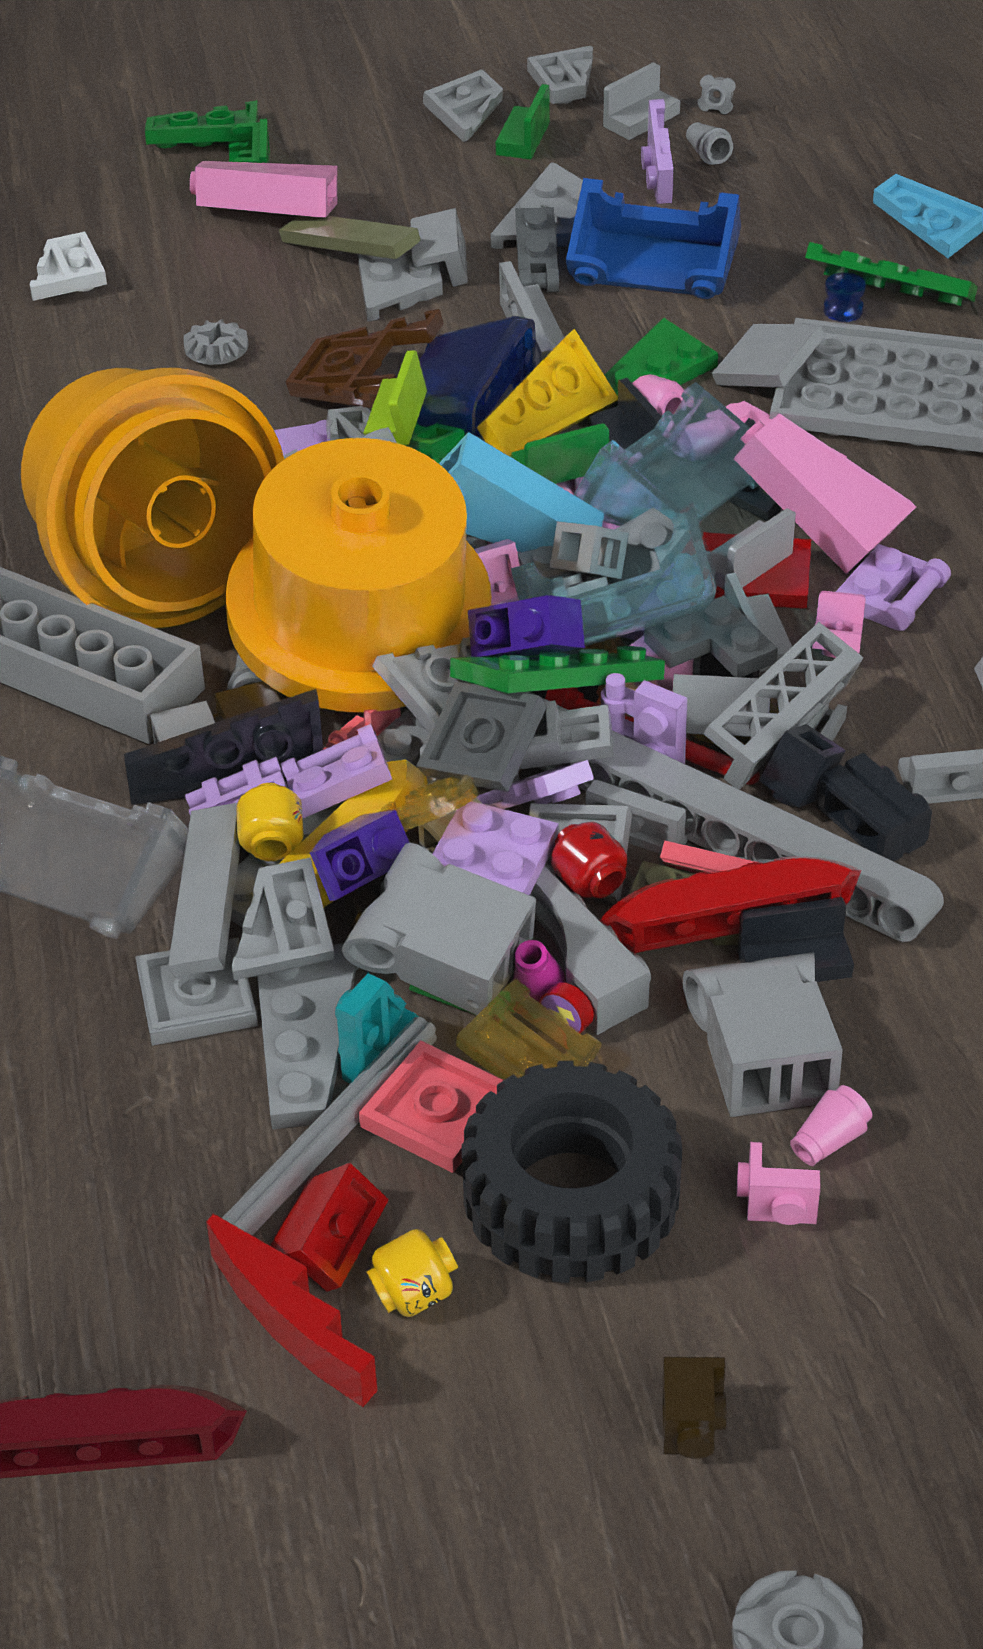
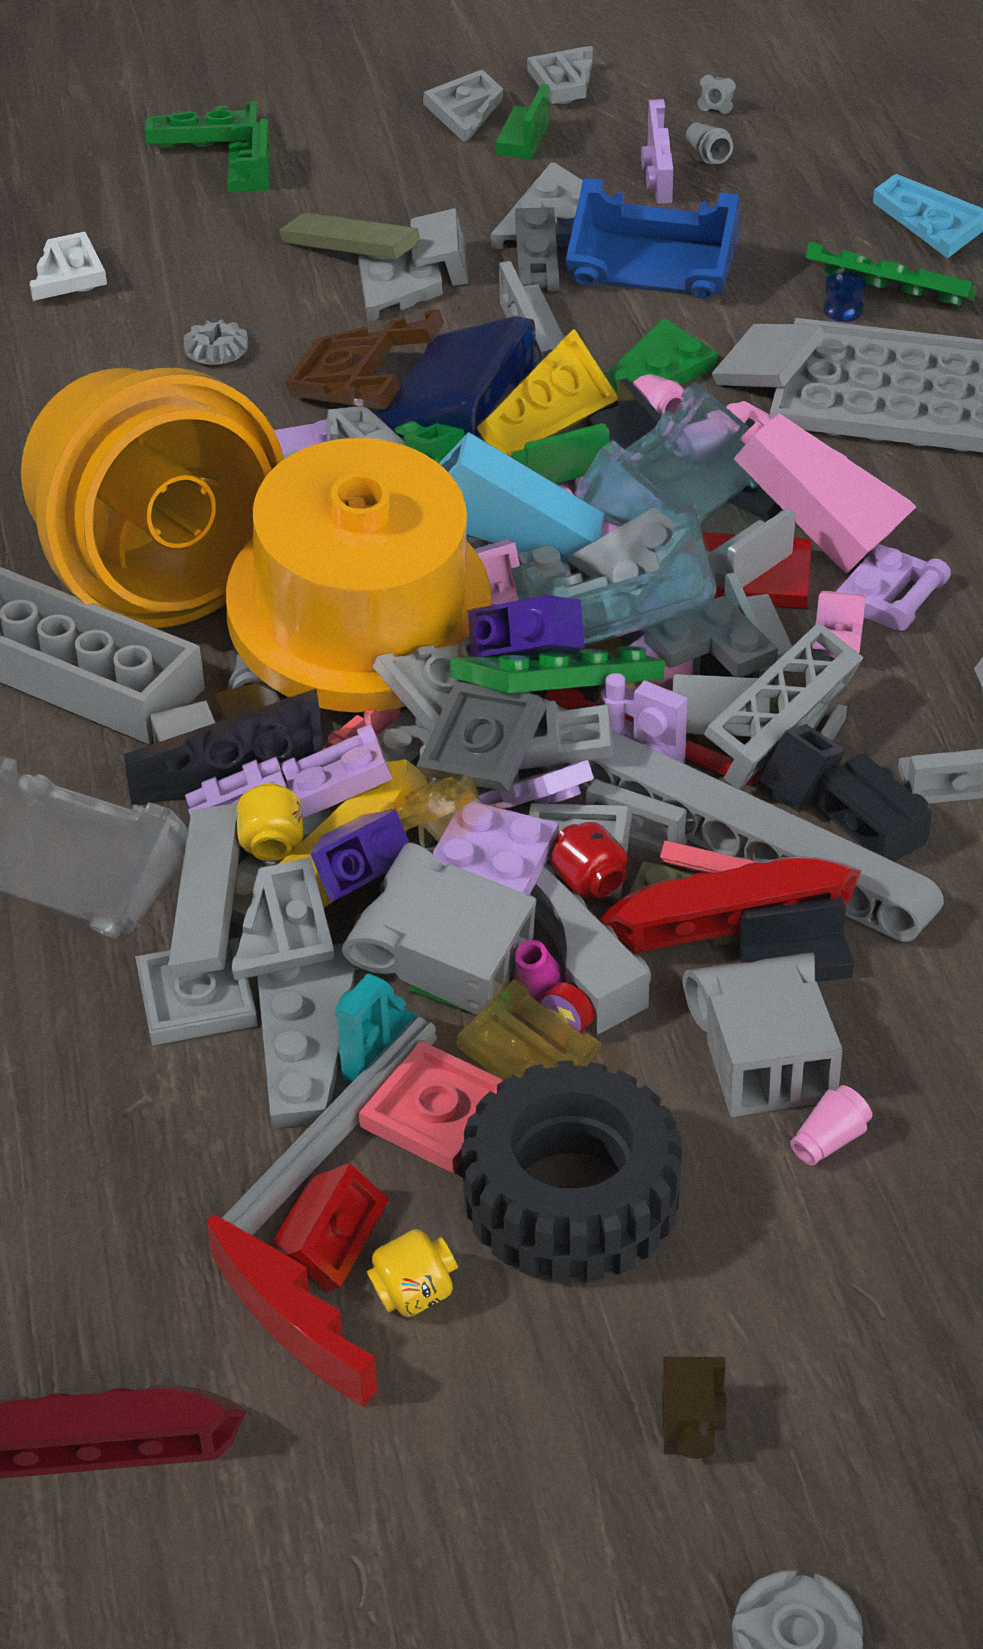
(266, 187): bright pink slope -> none
(399, 401): lime panel -> none
(589, 549): light grey brick -> none
(628, 102): light grey panel -> none
(777, 1193): bright pink bracket -> none

